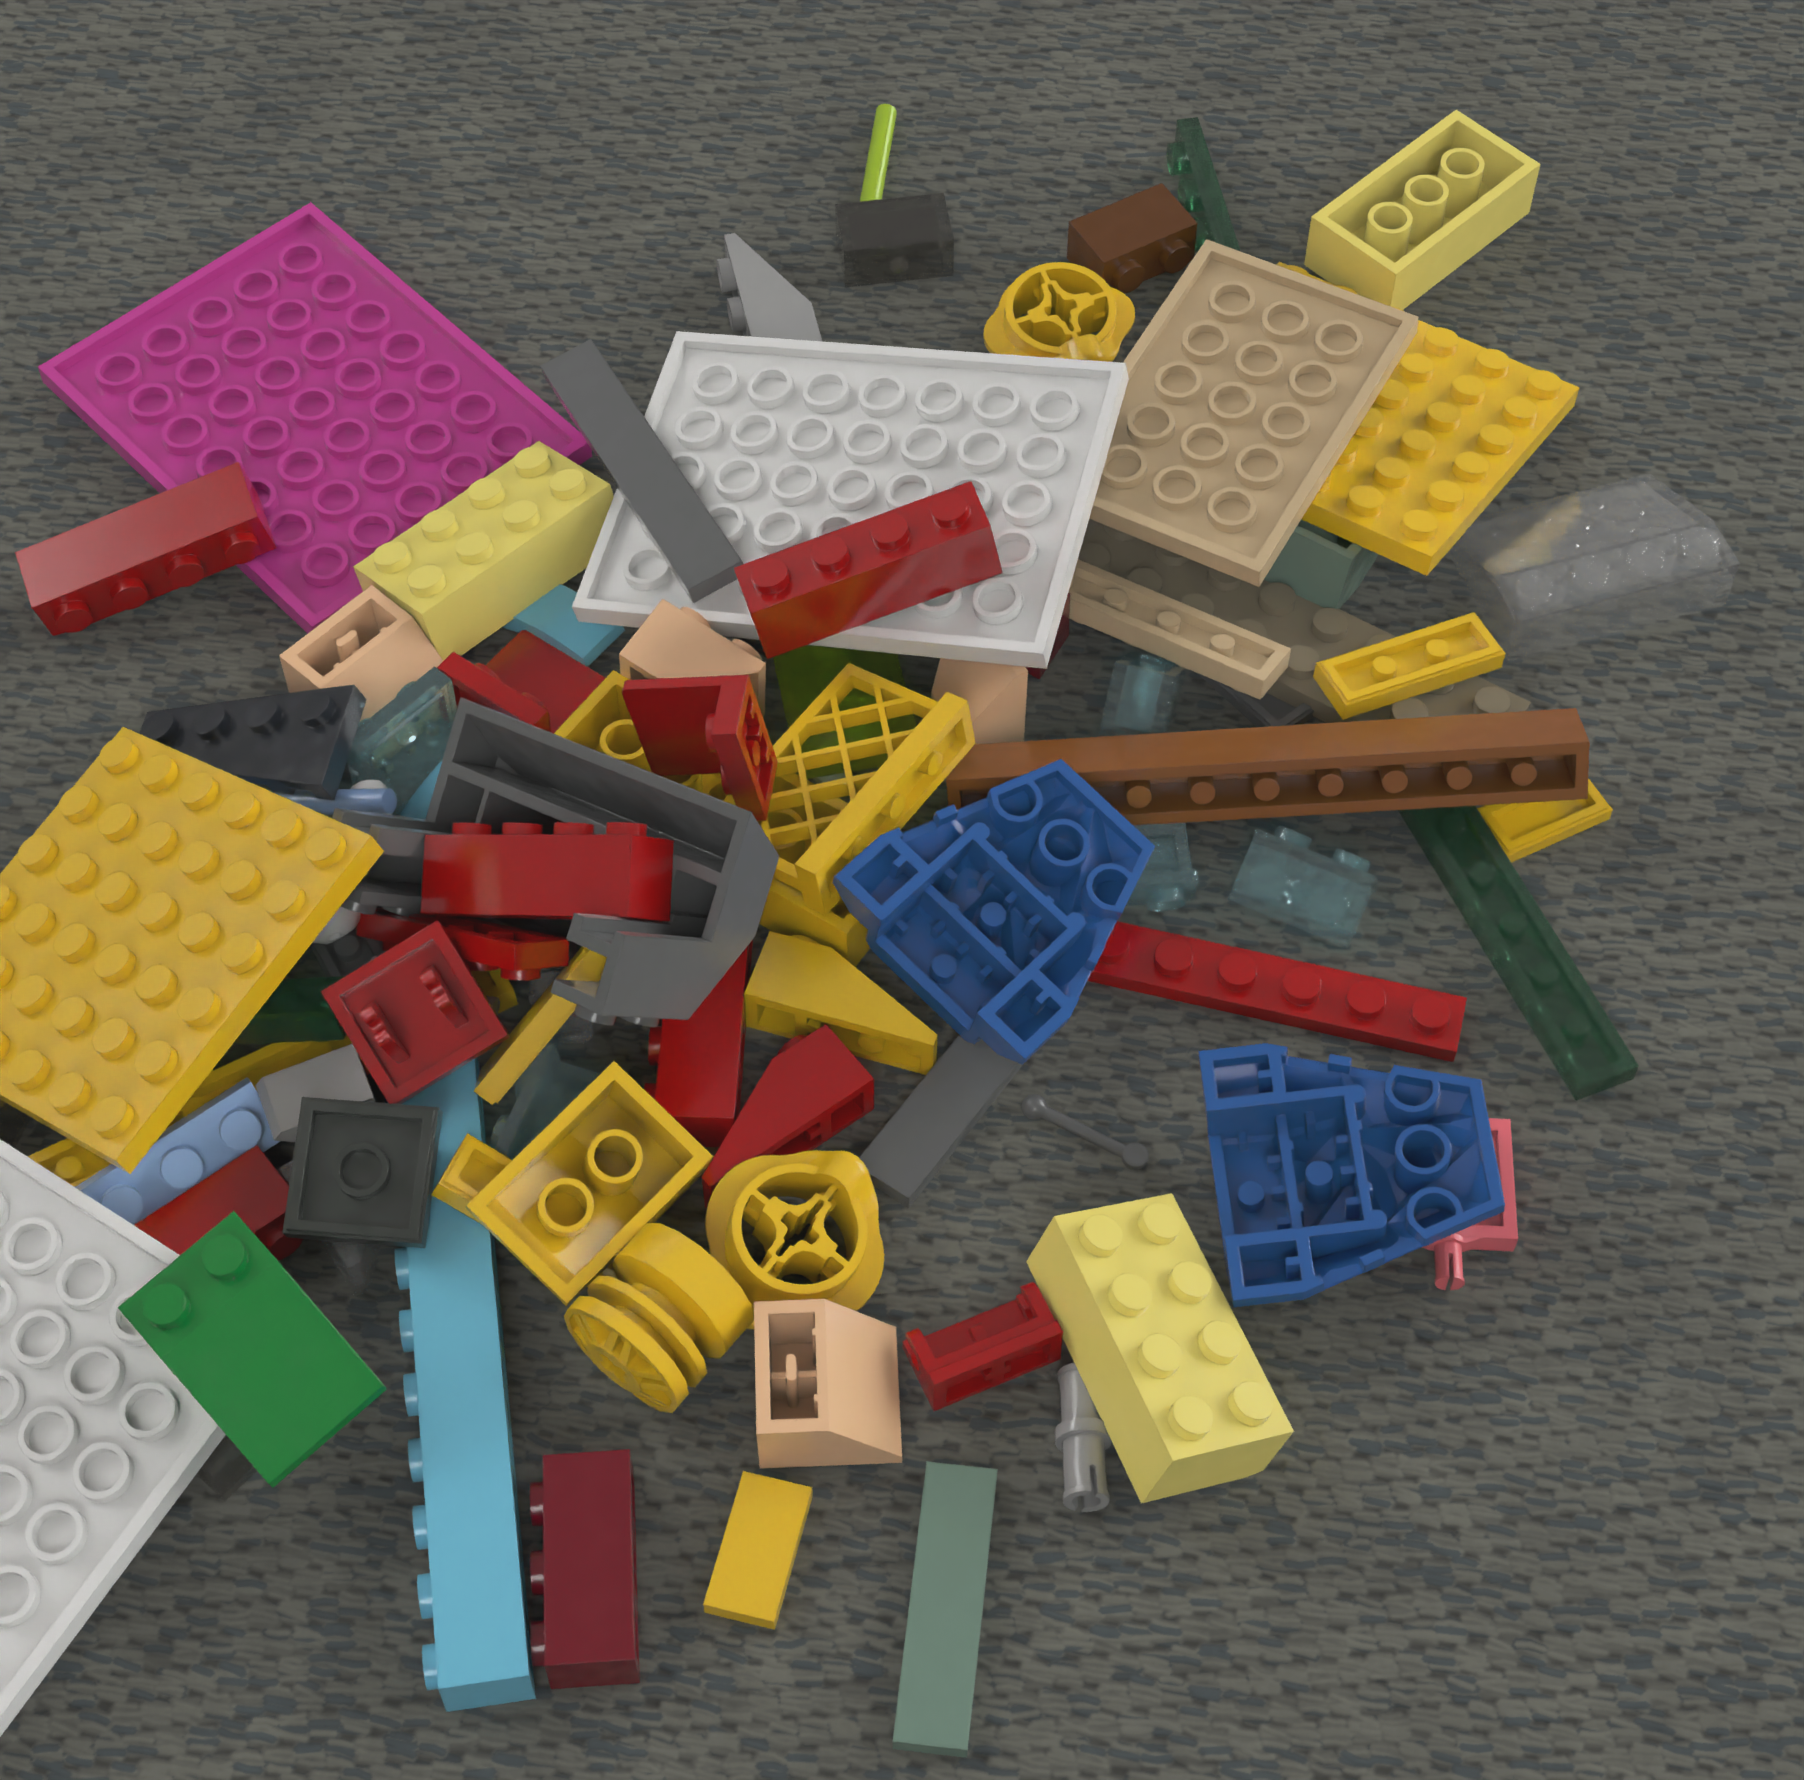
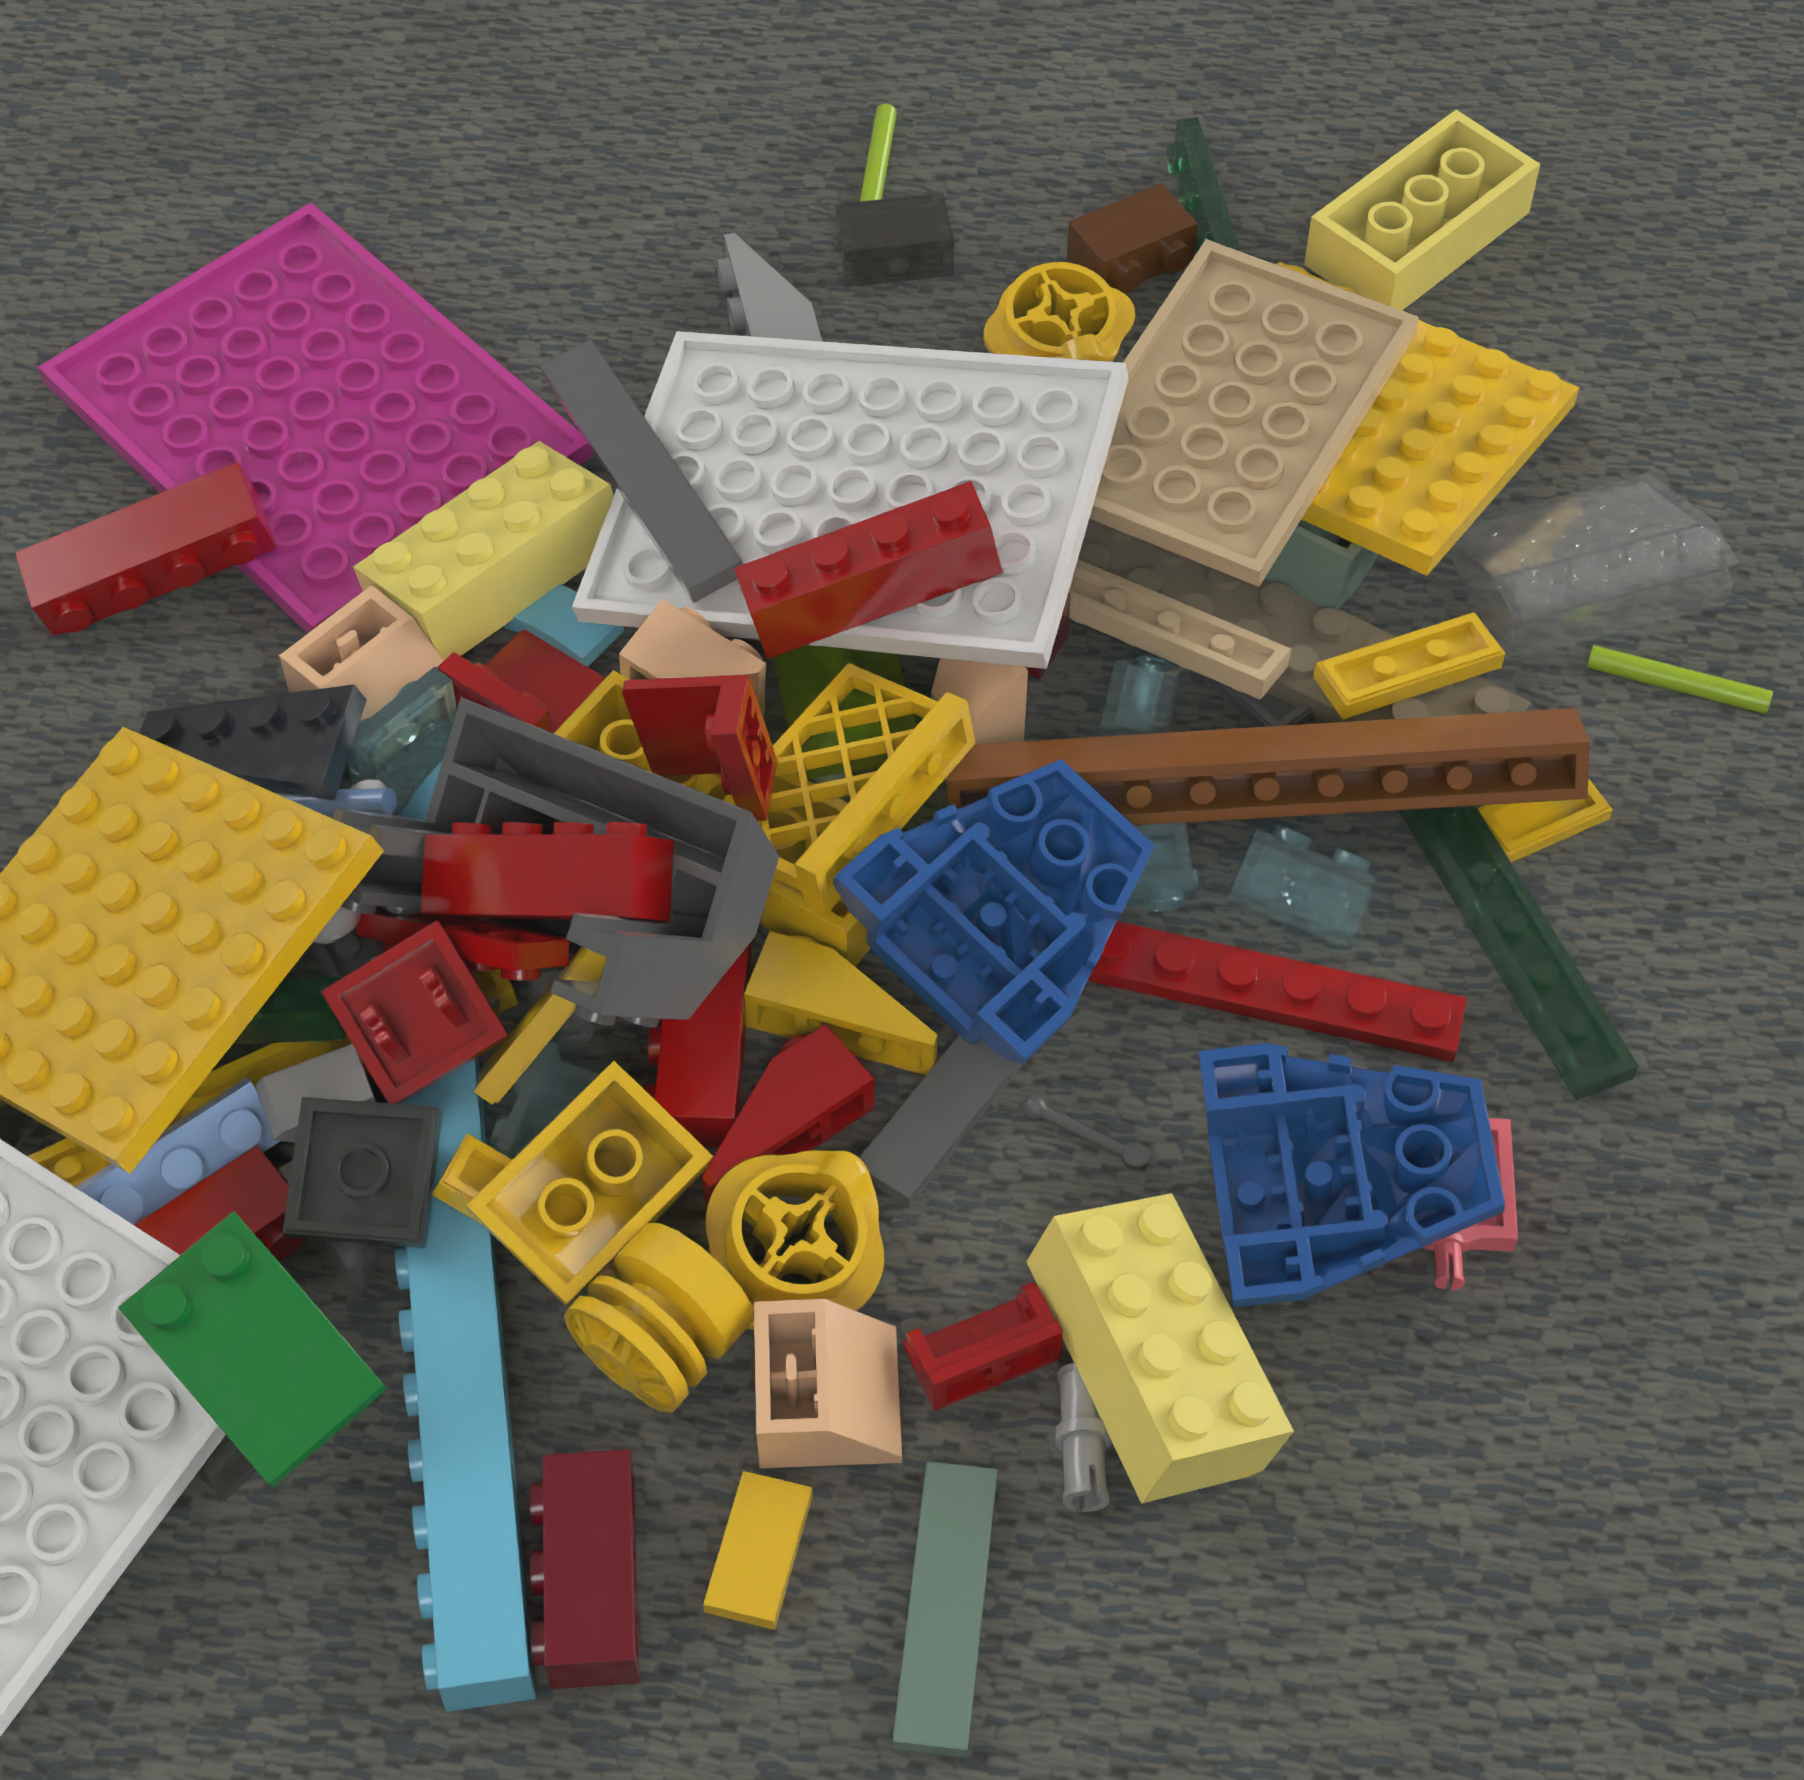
(1680, 679): none -> lime bar

